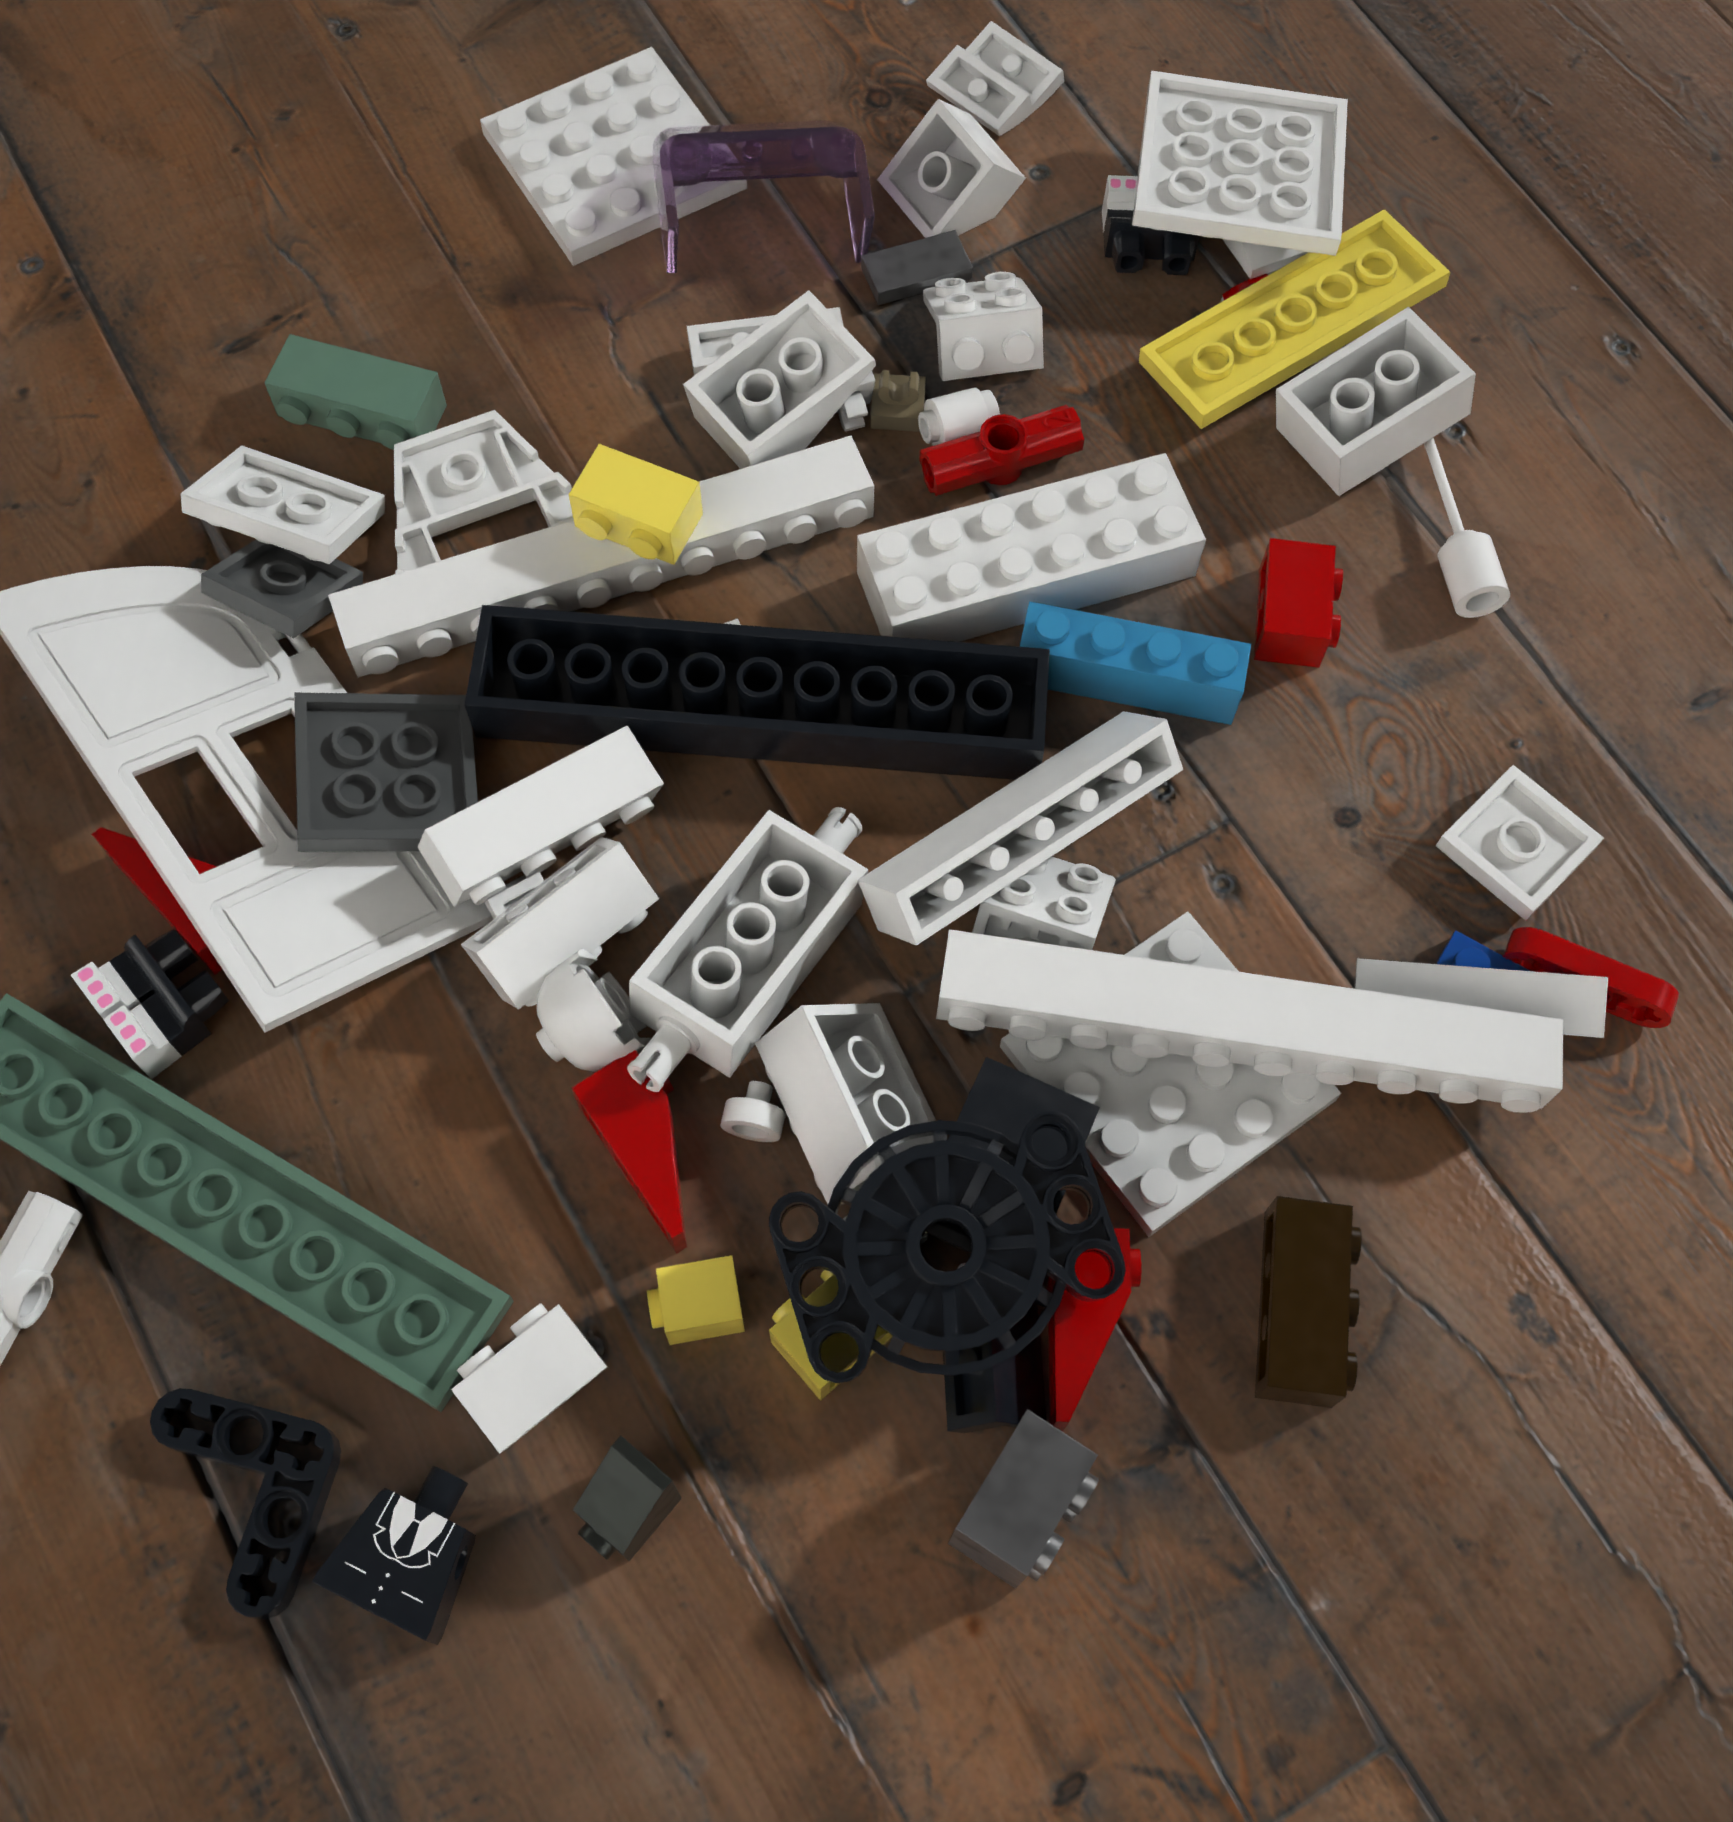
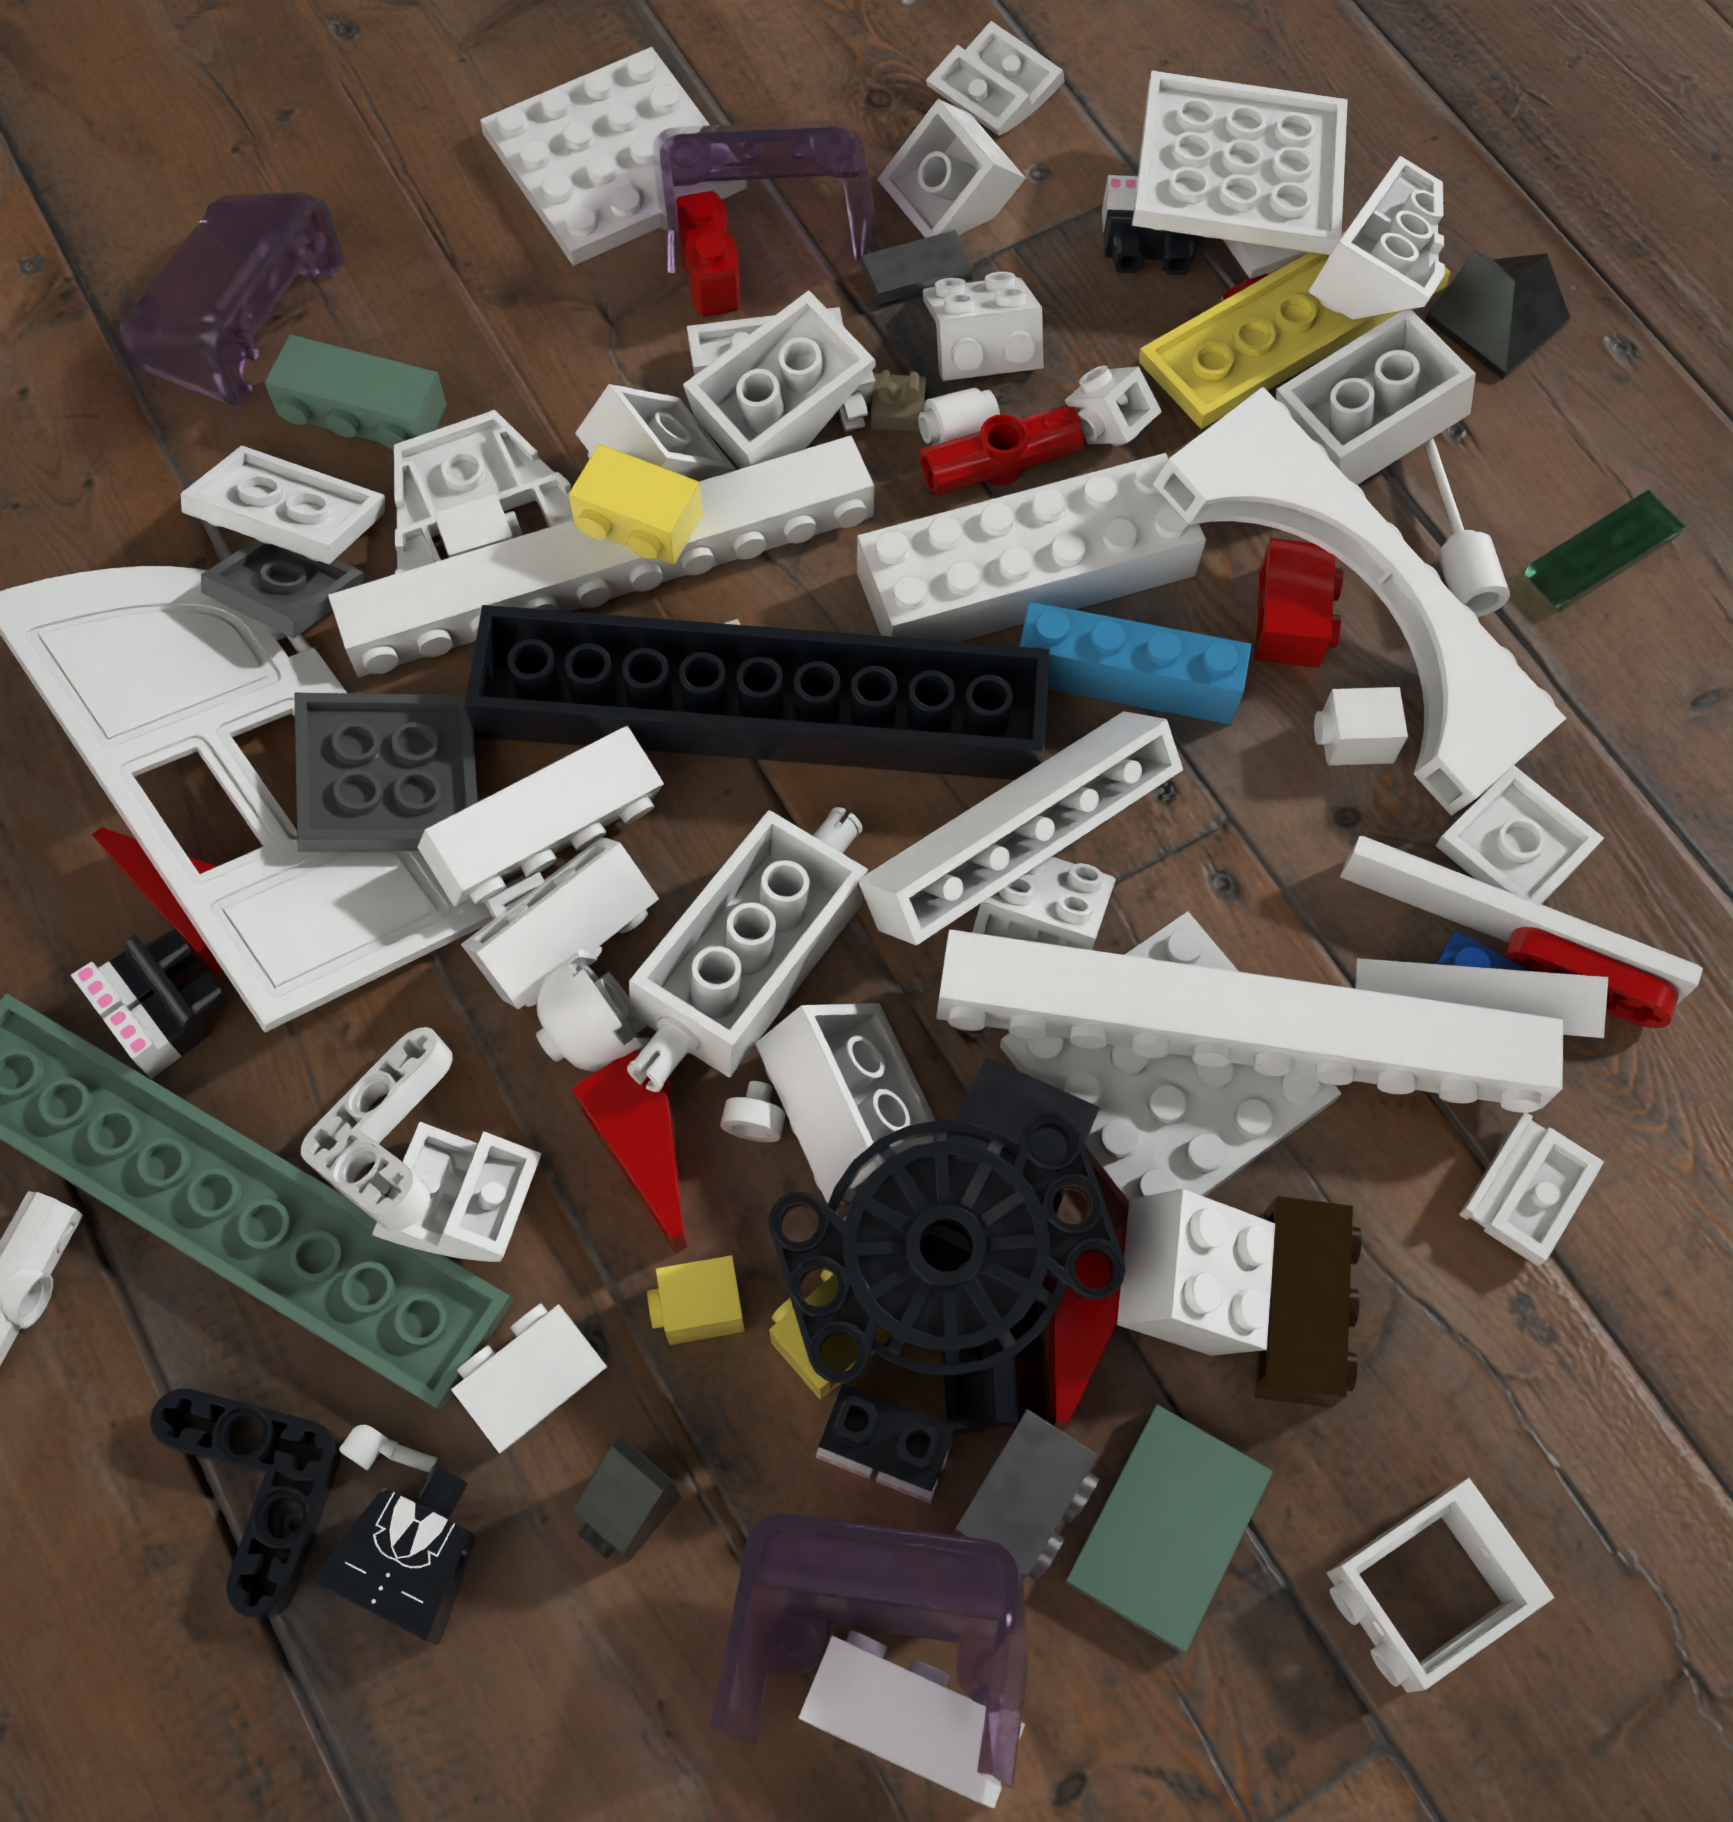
(223, 285): none -> windscreen
(350, 1135): none -> white beam
(366, 1444): none -> white hand
(472, 1194): none -> white slope
(475, 525): none -> white brick
(653, 430): none -> white slope
(708, 253): none -> red brick
(882, 1436): none -> black hips
(900, 1715): none -> white brick
(915, 1583): none -> clear purple windscreen
(1113, 404): none -> white brick
(1169, 1528): none -> sand green tile
(1197, 1273): none -> white brick
(1361, 726): none -> white brick
(1389, 250): none -> white wedge
(1475, 696): none -> white arch
(1492, 1553): none -> white window
(1499, 911): none -> white tile
(1501, 309): none -> pearl dark grey slope
(1532, 1189): none -> white plate
(1604, 550): none -> clear green tile

